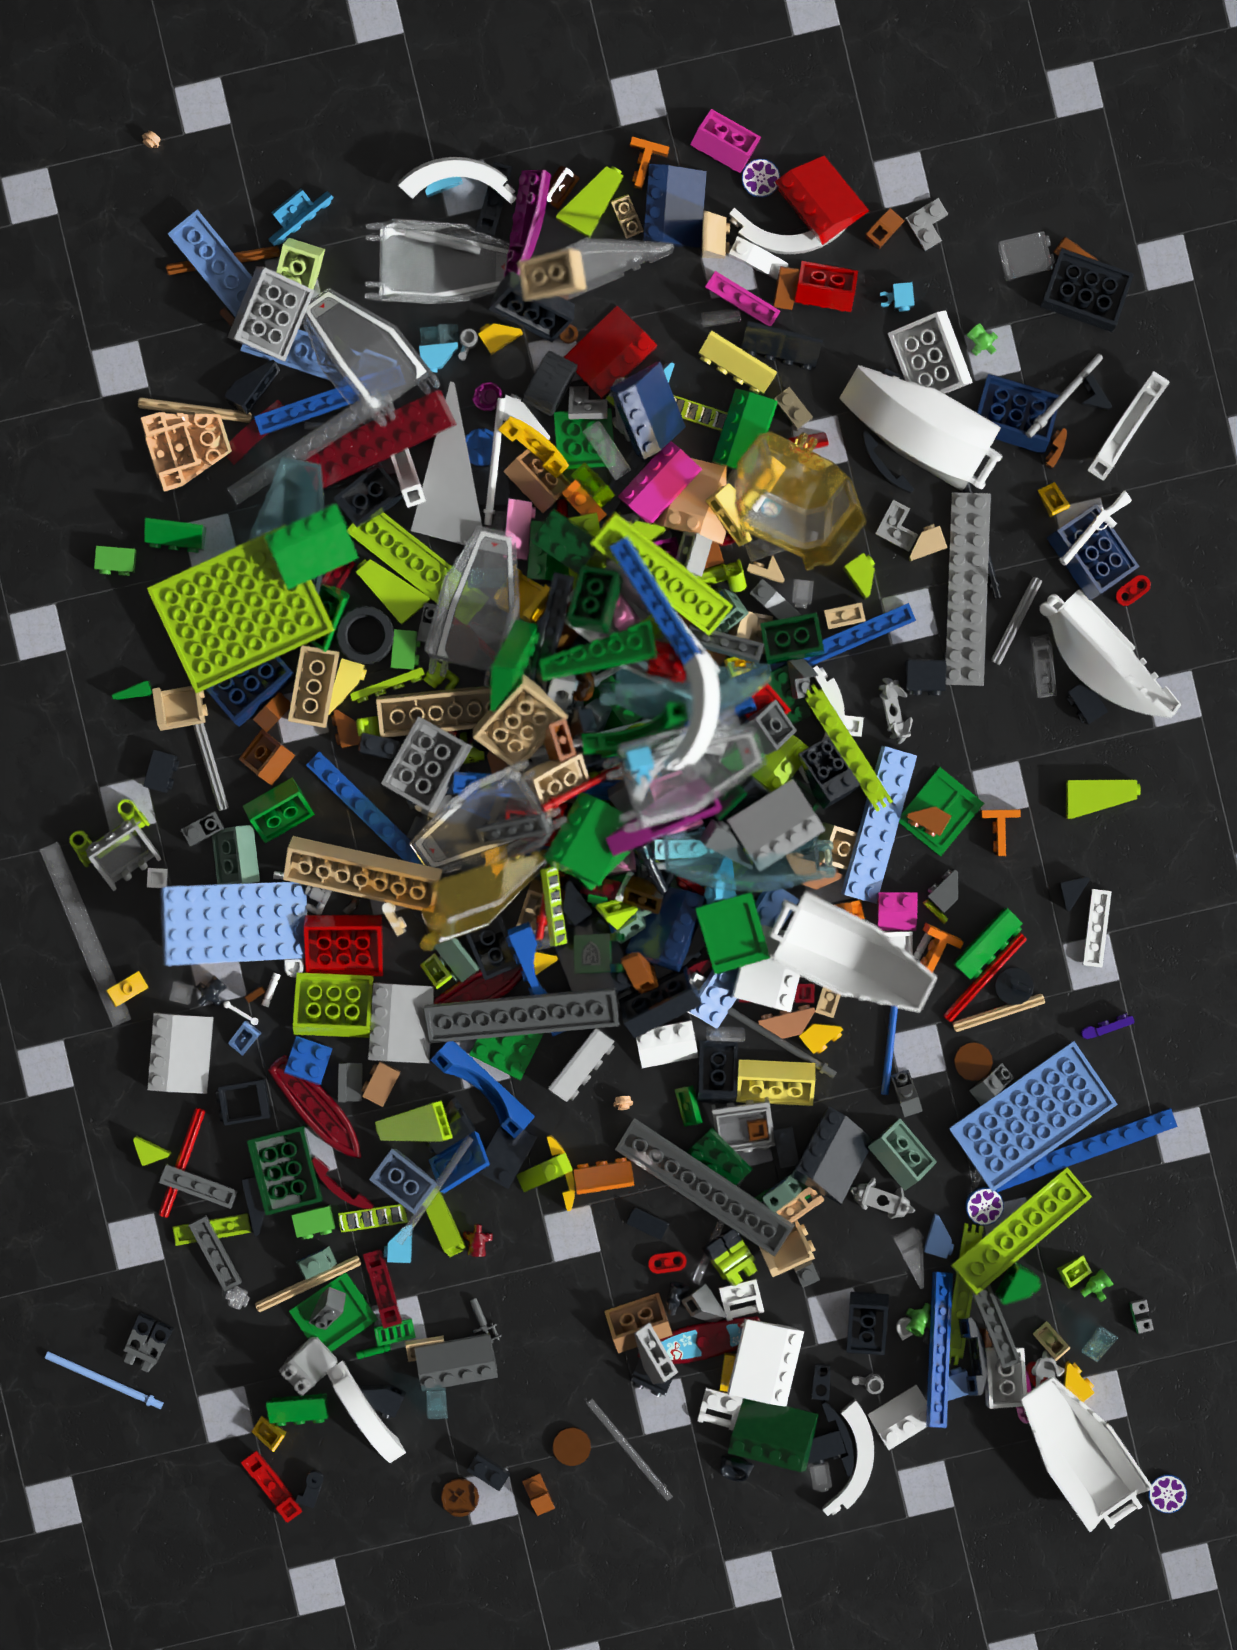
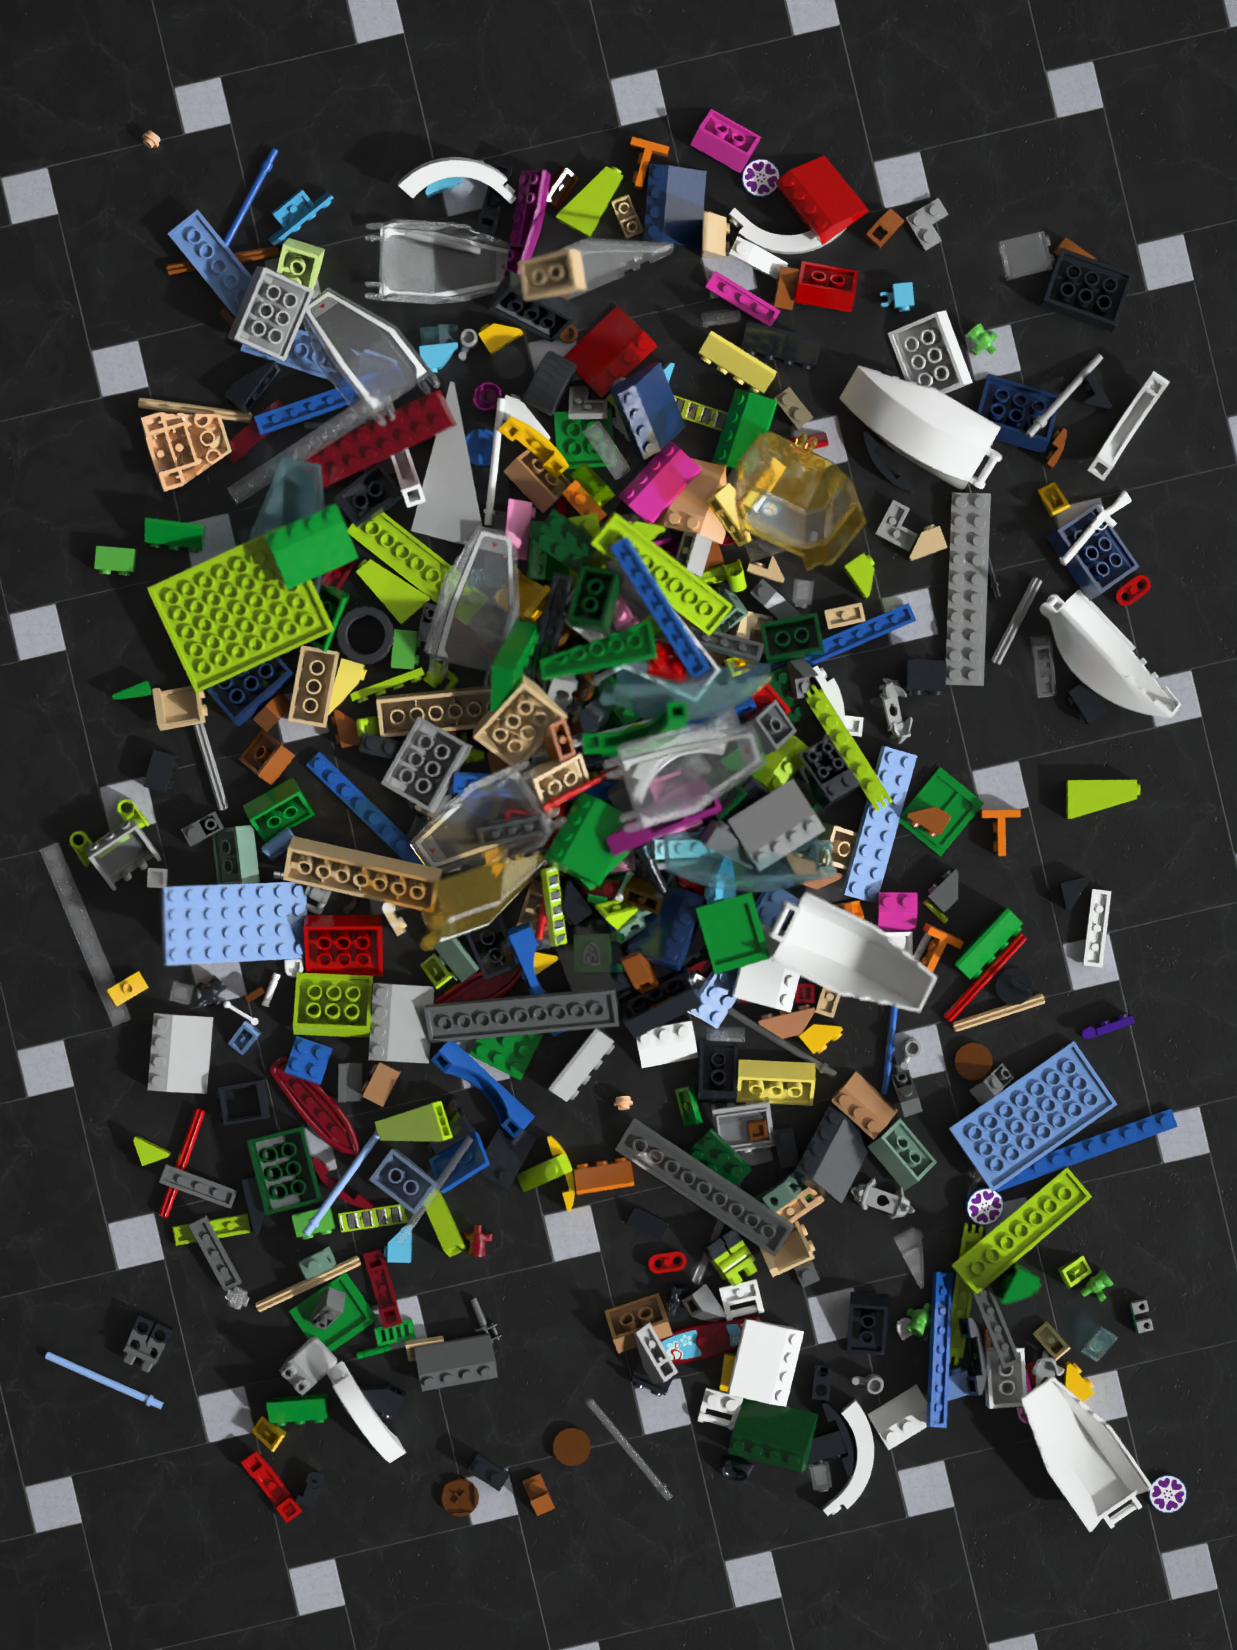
(265, 166): none -> blue bar
(278, 844): none -> medium blue arm
(313, 1223): none -> light blue bar
(436, 1403): clear light blue slope -> none
(639, 762): medium azure brick -> none
(704, 712): white arch -> none
(864, 1105): none -> medium nougat slope
(910, 1048): none -> light grey piece
(938, 1239): medium blue slope -> none

